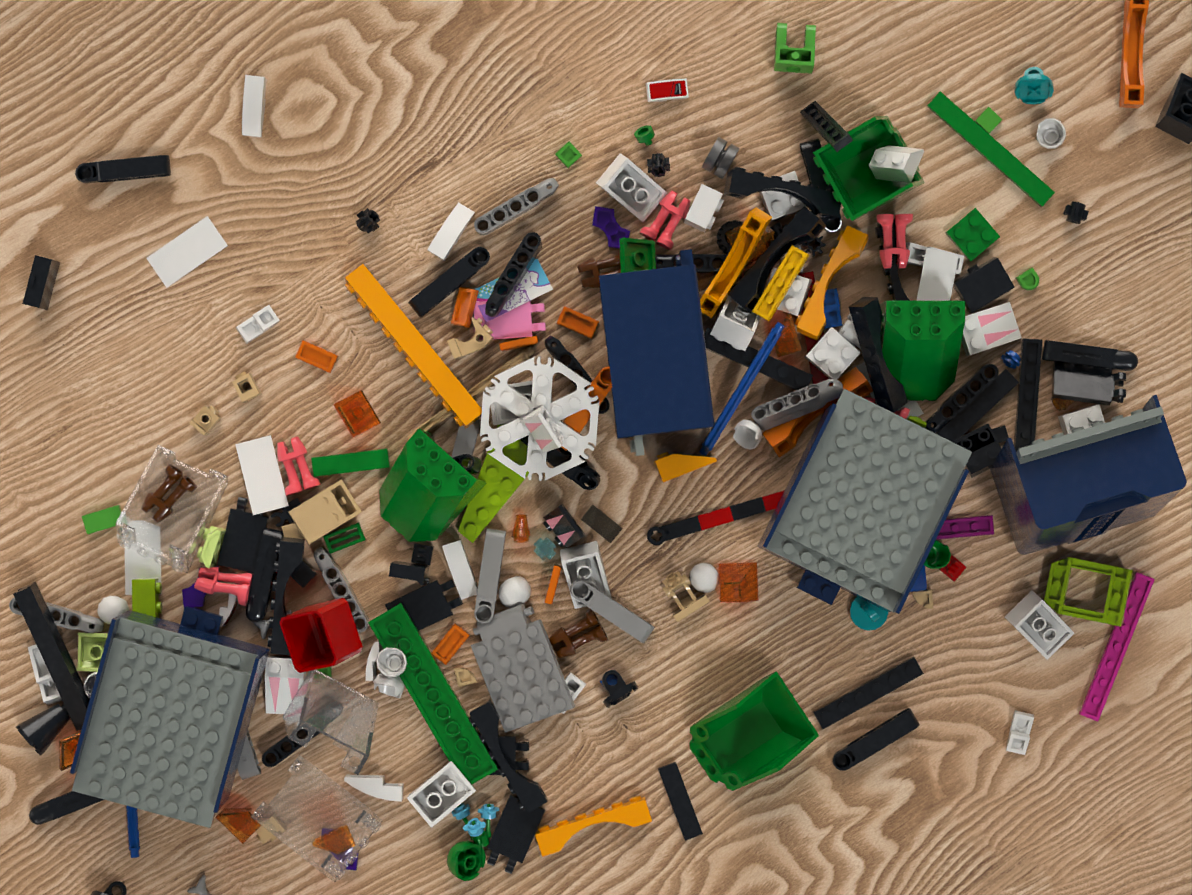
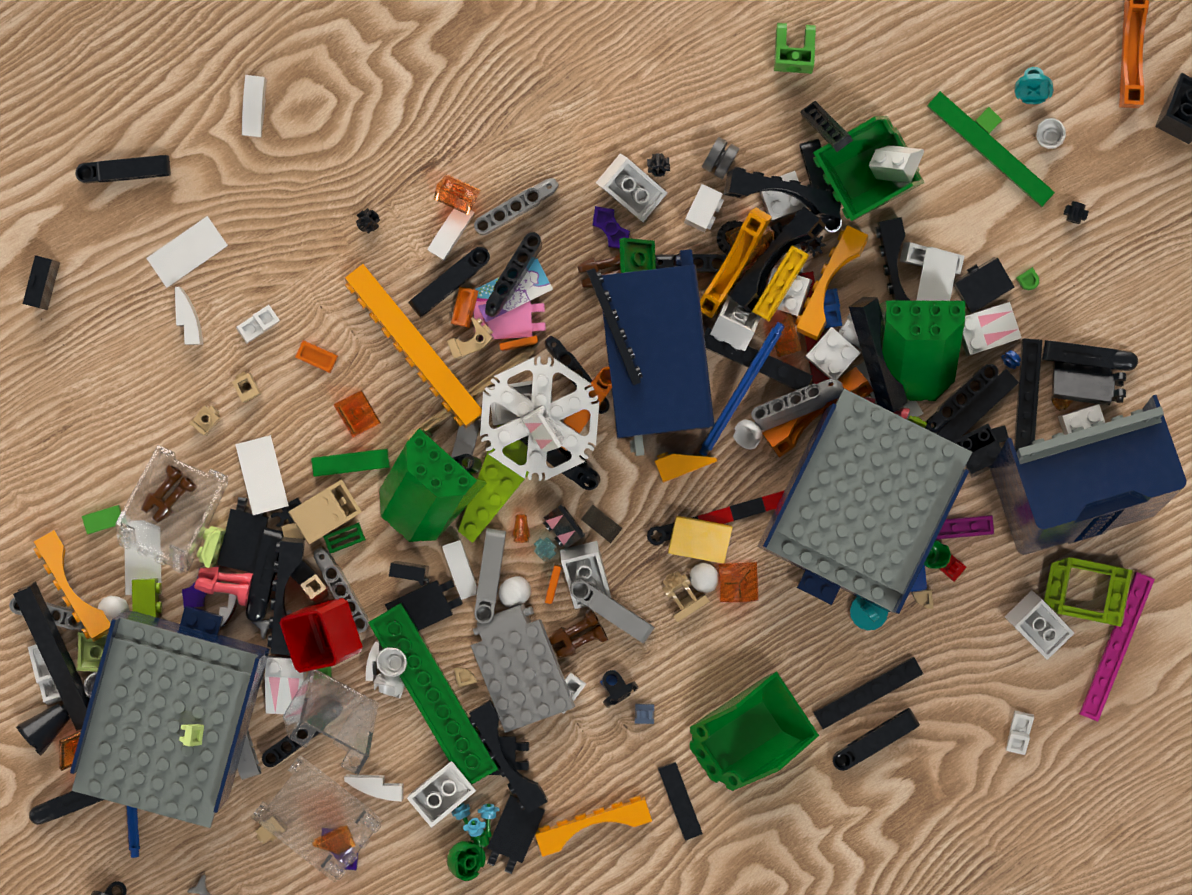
(53, 552): none -> light orange arch
(187, 317): none -> white slope
(193, 734): none -> yellowish green tile
(238, 822): clear orange slope -> none
(287, 458): coral piece -> none
(314, 589): none -> tan brick
(422, 554): black tile -> none
(450, 644): orange tile -> none
(456, 194): none -> clear orange slope
(568, 154): bright green tile -> none
(577, 322): orange tile -> none
(618, 334): none -> black plate
(644, 135): green tile -> none
(644, 713): none -> sand blue tile
(667, 90): slope -> none
(677, 214): coral piece -> none
(700, 539): none -> yellow tile
(901, 222): coral piece -> none
(972, 234): green plate -> none

